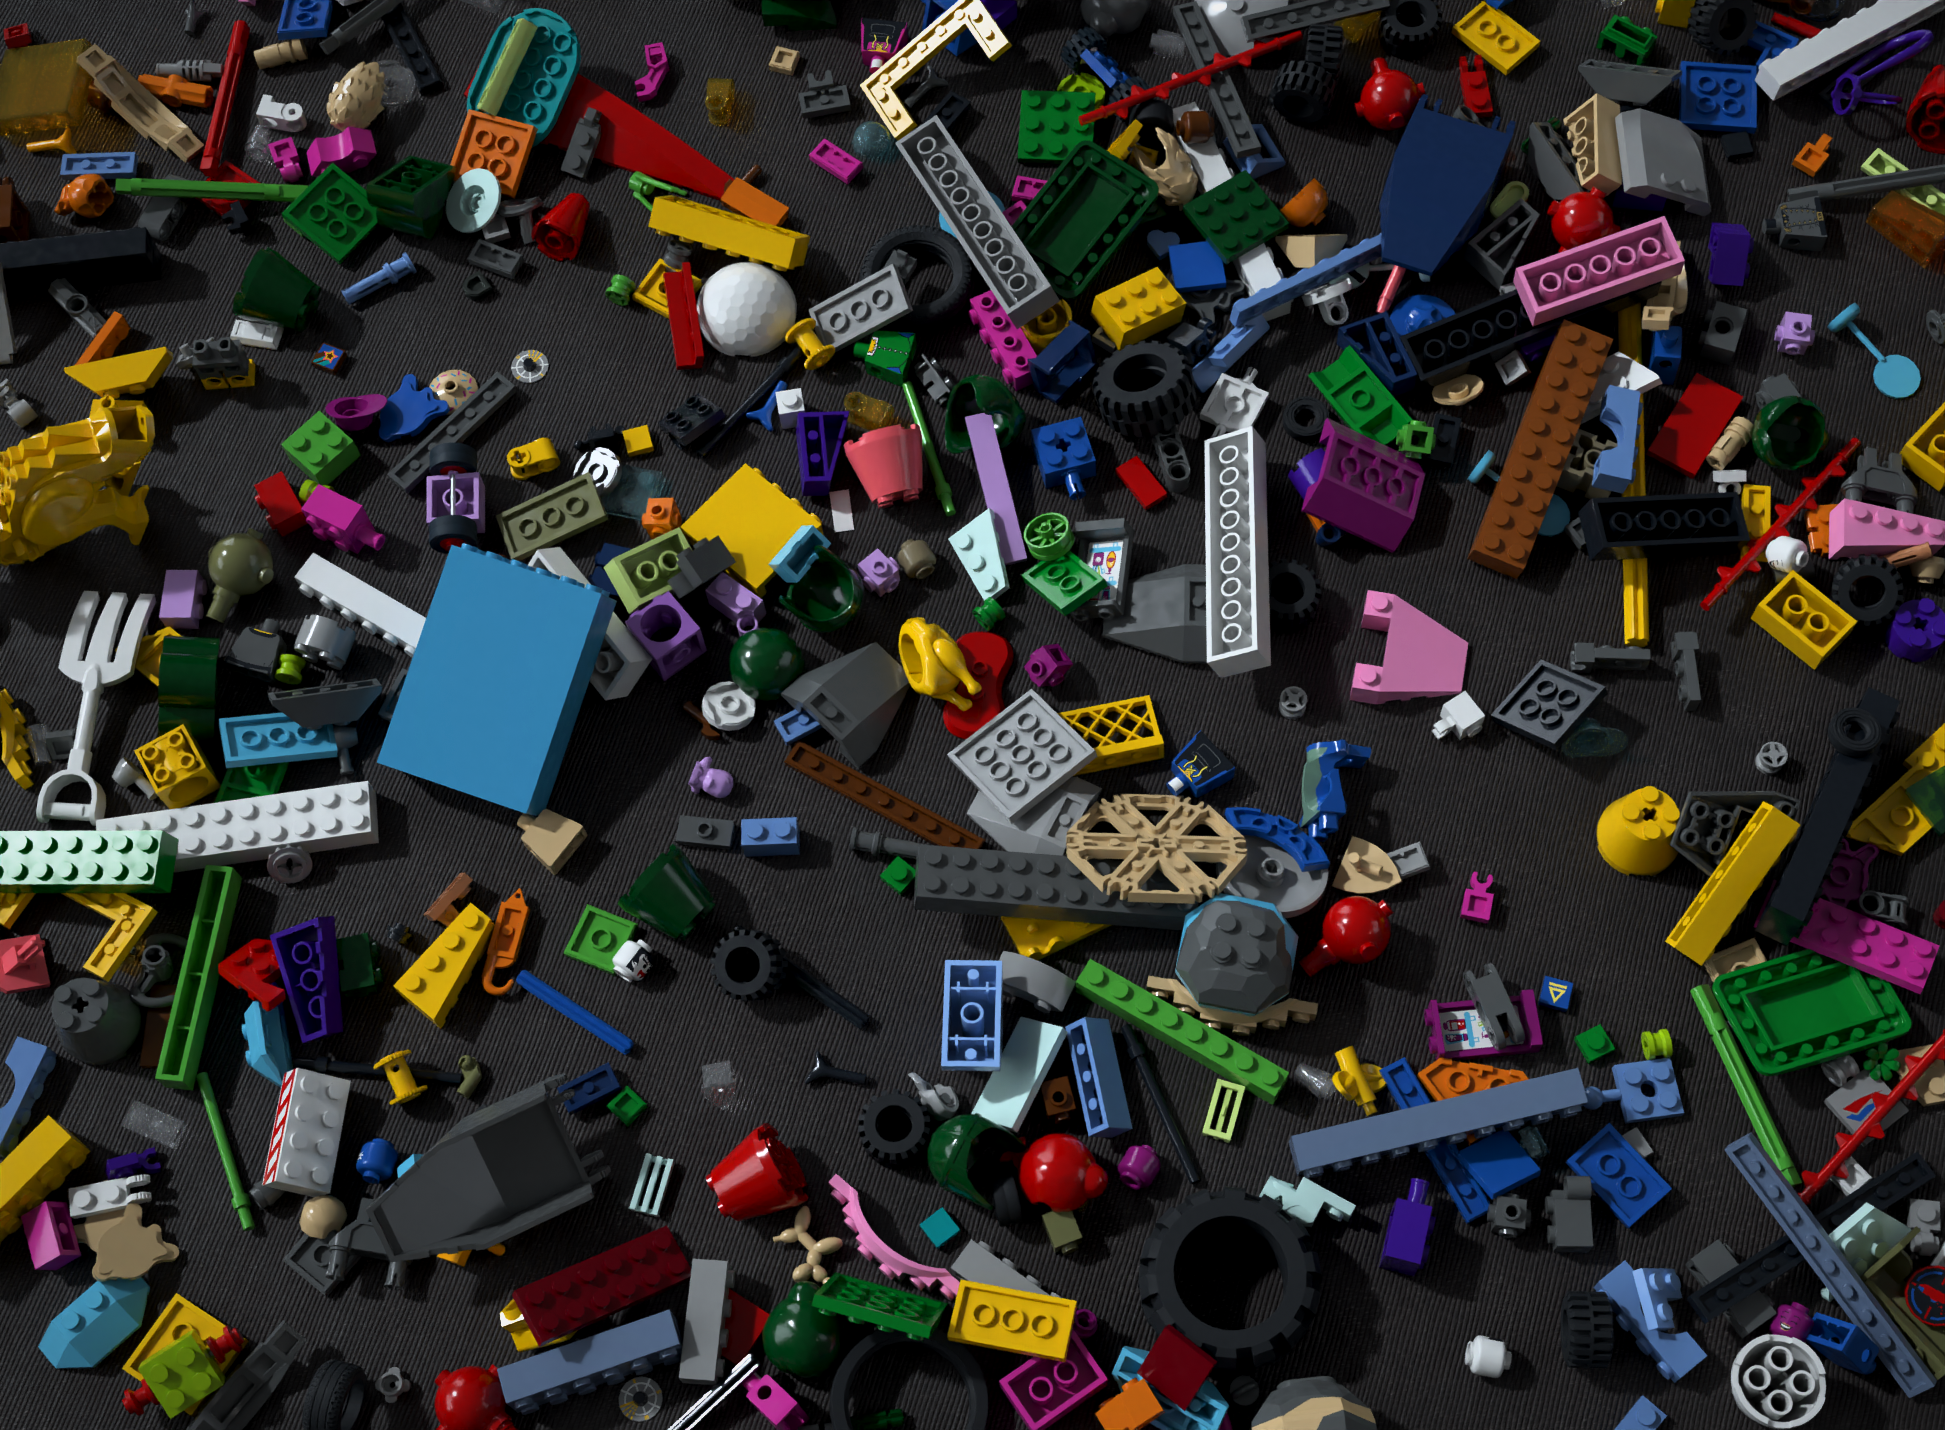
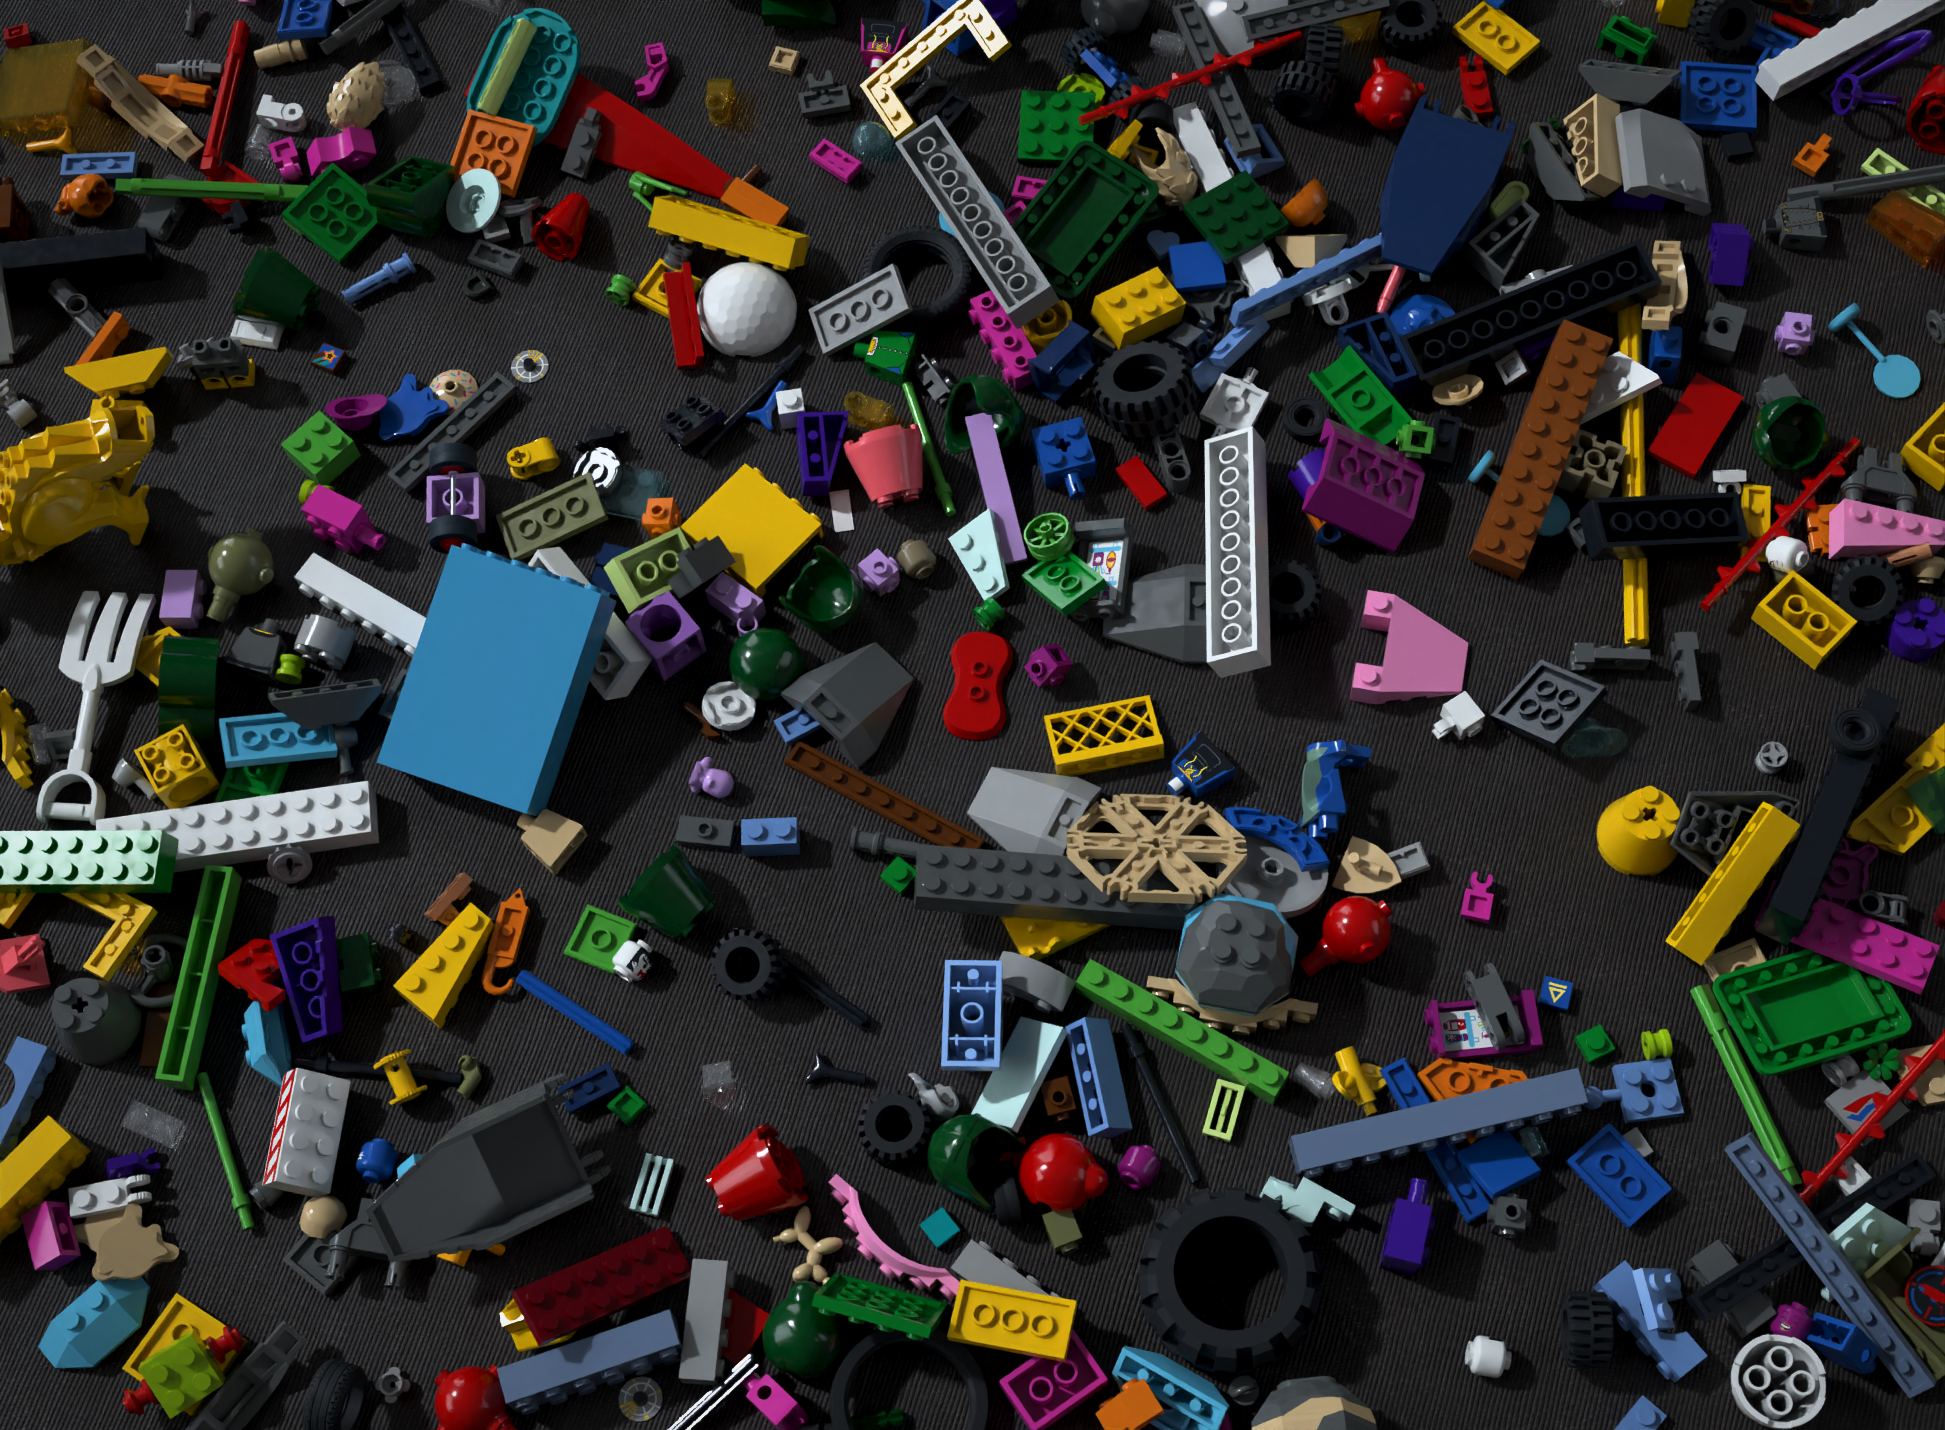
(281, 503): red brick -> none
(638, 440): yellow tile -> none
(798, 554): medium azure brick -> none
(816, 352): yellow hose -> none
(904, 262): dark grey tile -> none
(934, 662): yellow piece -> none
(1022, 755): light grey plate -> none
(1089, 1320): magenta plate -> none
(1177, 1367): dark red tile -> none
(1195, 127): reddish brown head -> none
(1294, 696): light grey wheel -> none
(1570, 1216): dark grey hinge -> none
(1581, 219): red piece -> none
(1598, 271): bright pink brick -> none
(1620, 413): medium blue arch -> none
(1735, 436): tan axle -> none

